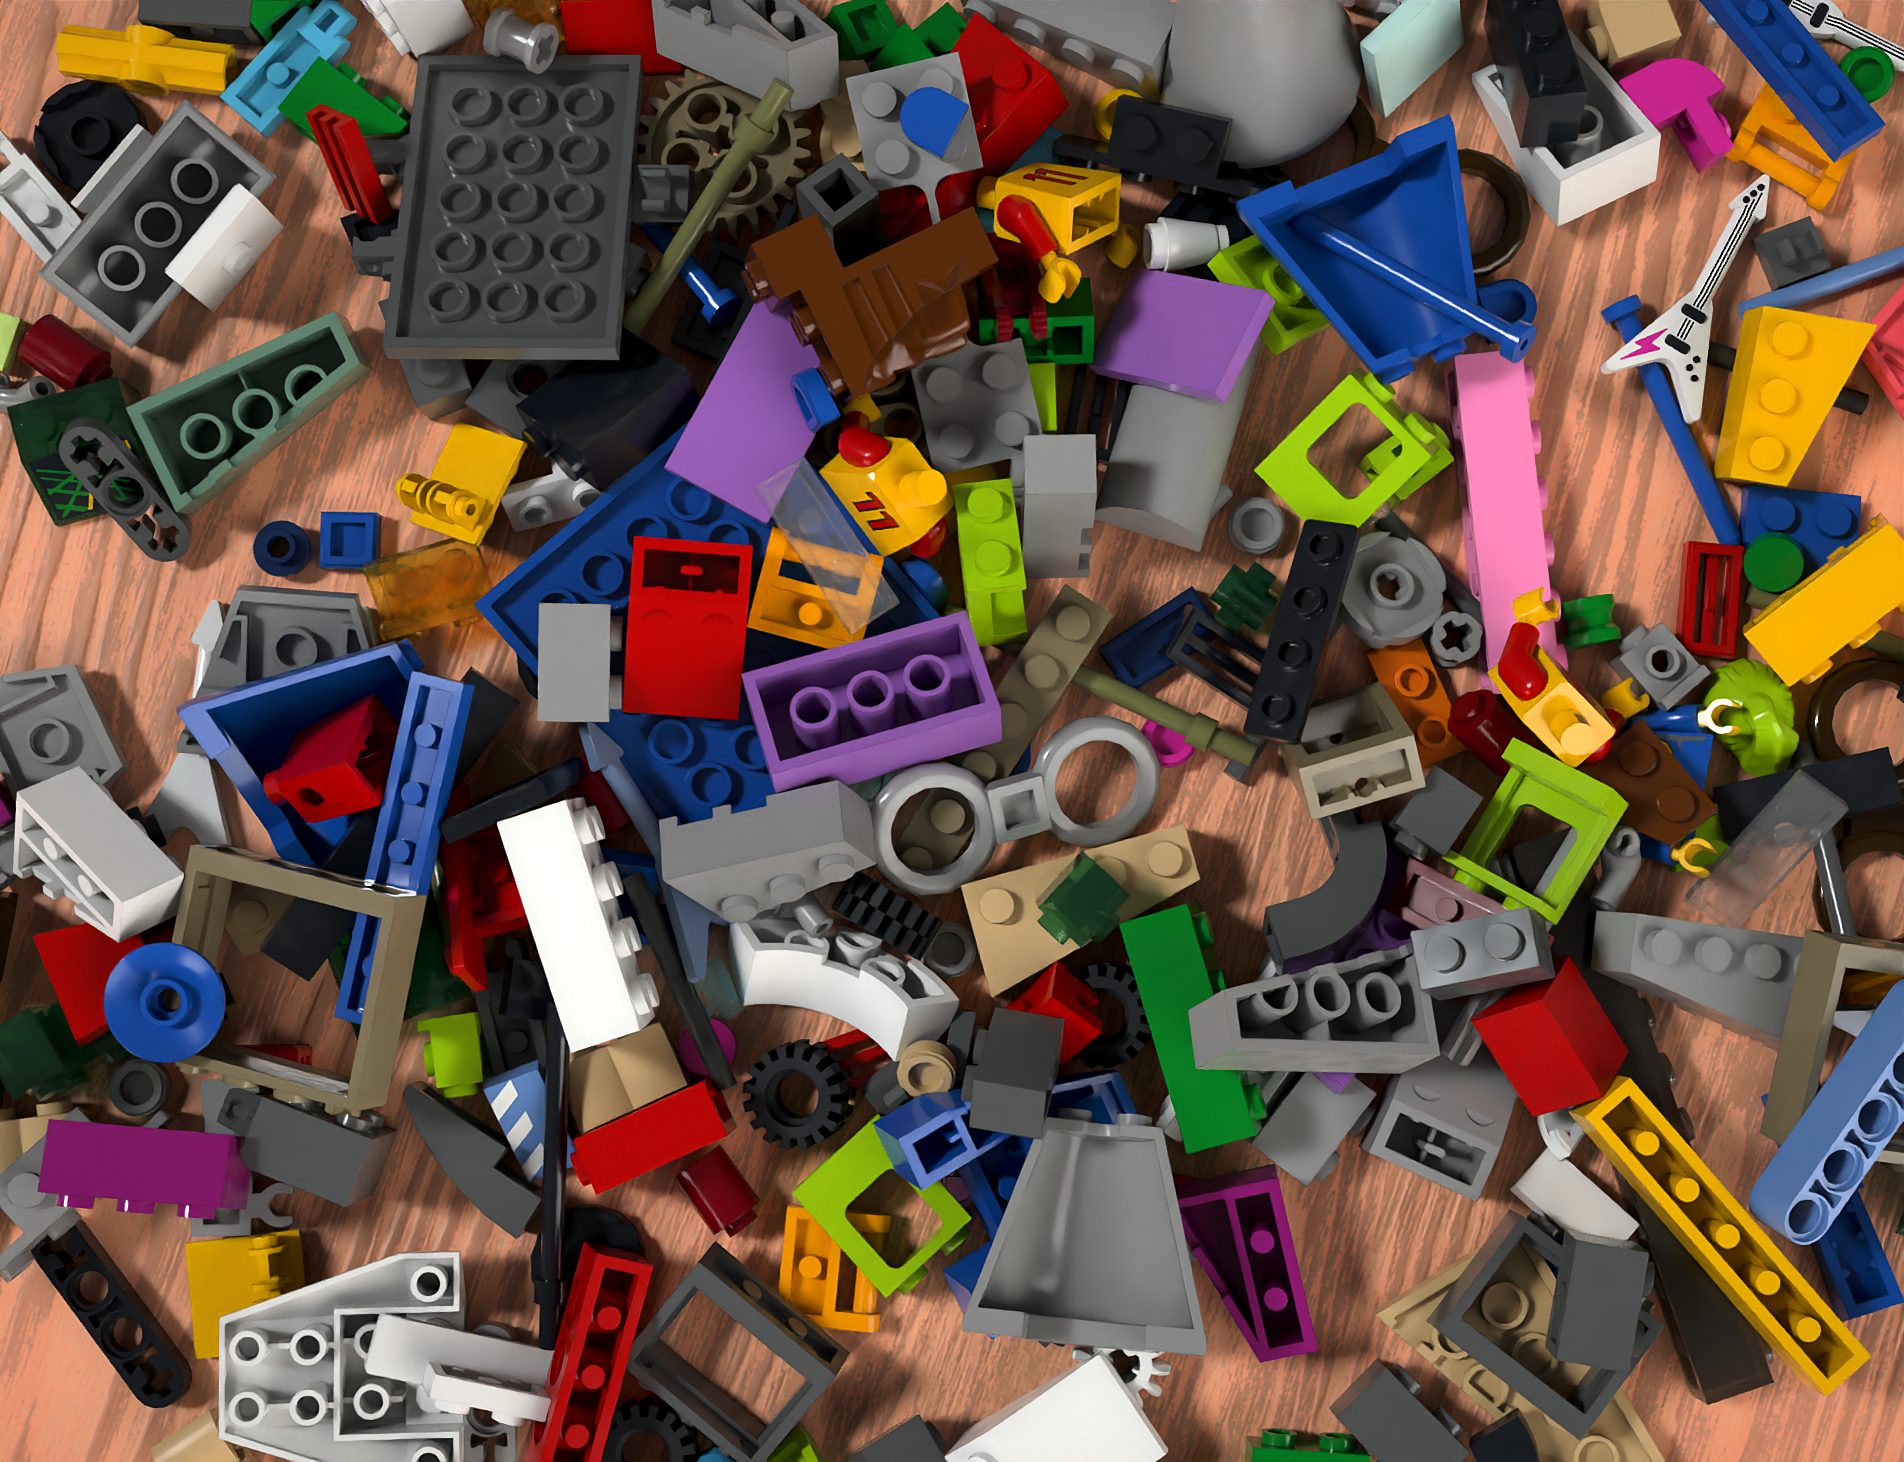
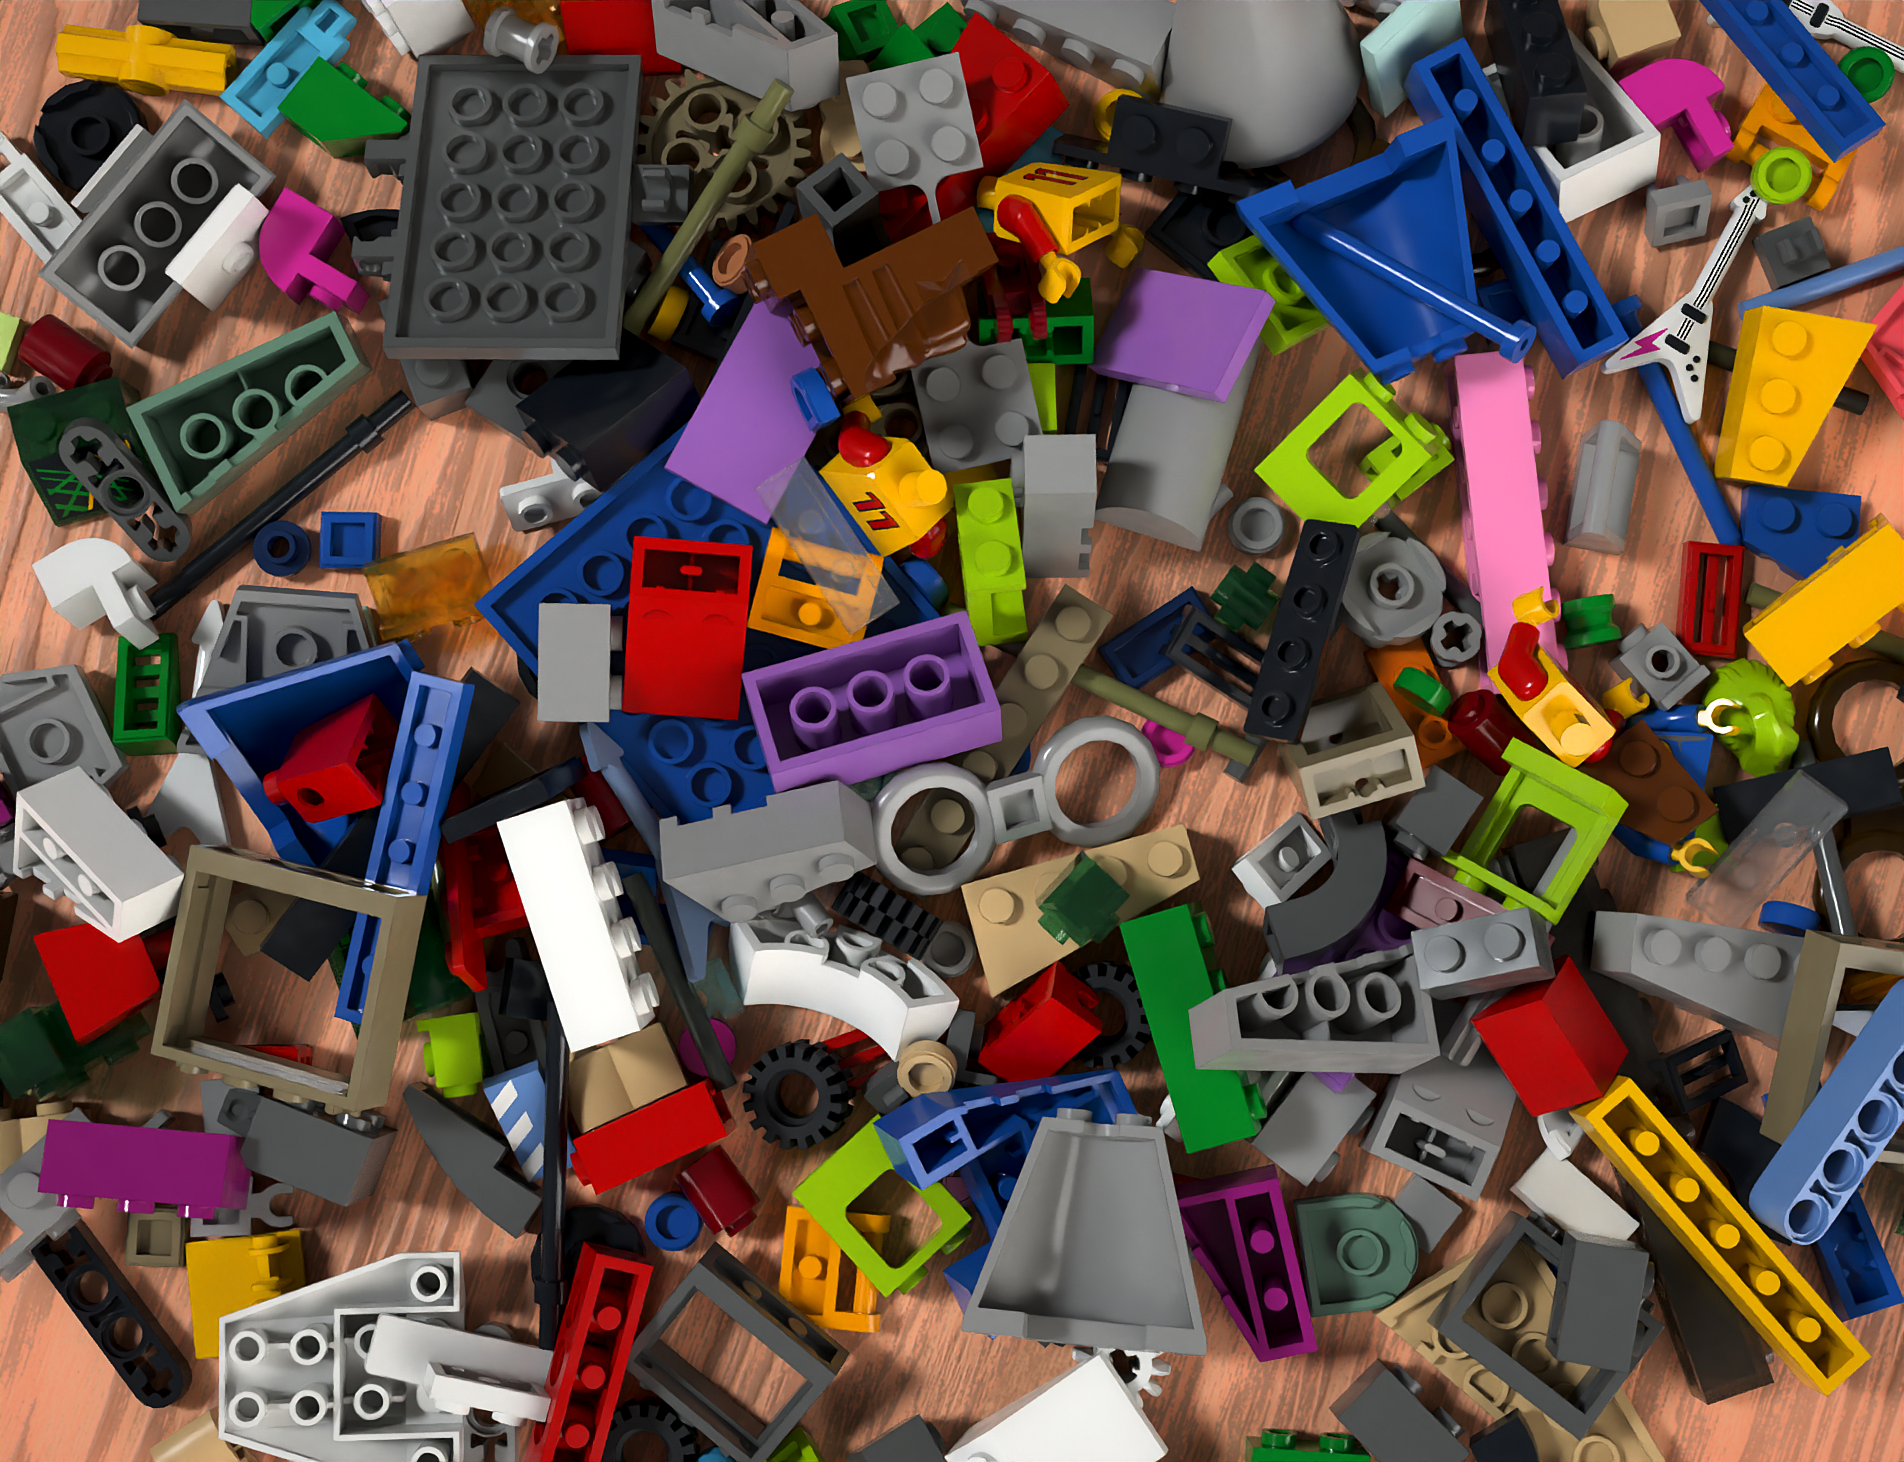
(99, 579): none -> white brick
(137, 1008): blue dish -> none
(140, 1087): light grey tile -> none
(157, 1238): none -> dark tan tile
(167, 695): none -> green slope
(295, 250): none -> dark pink brick
(349, 163): red tile -> none
(362, 435): none -> black bar
(464, 483): yellow hinge -> none
(668, 313): none -> yellow tile
(673, 1222): none -> blue tile
(730, 263): none -> nougat tile
(932, 119): blue tile -> none
(1014, 1072): dark grey brick -> none
(1181, 243): white cone -> none
(1281, 861): none -> white slope
(1354, 1251): none -> sand green tile
(1423, 691): none -> green tile
(1427, 1210): none -> light grey tile
(1517, 212): none -> blue brick
(1603, 488): none -> light grey tile
(1619, 867): light grey arm -> none
(1674, 1082): none -> black tile
(1677, 211): none -> light grey tile
(1739, 1150): none -> black tile
(1773, 561): green tile -> none
(1781, 175): none -> lime tile
(1787, 918): none -> blue tile

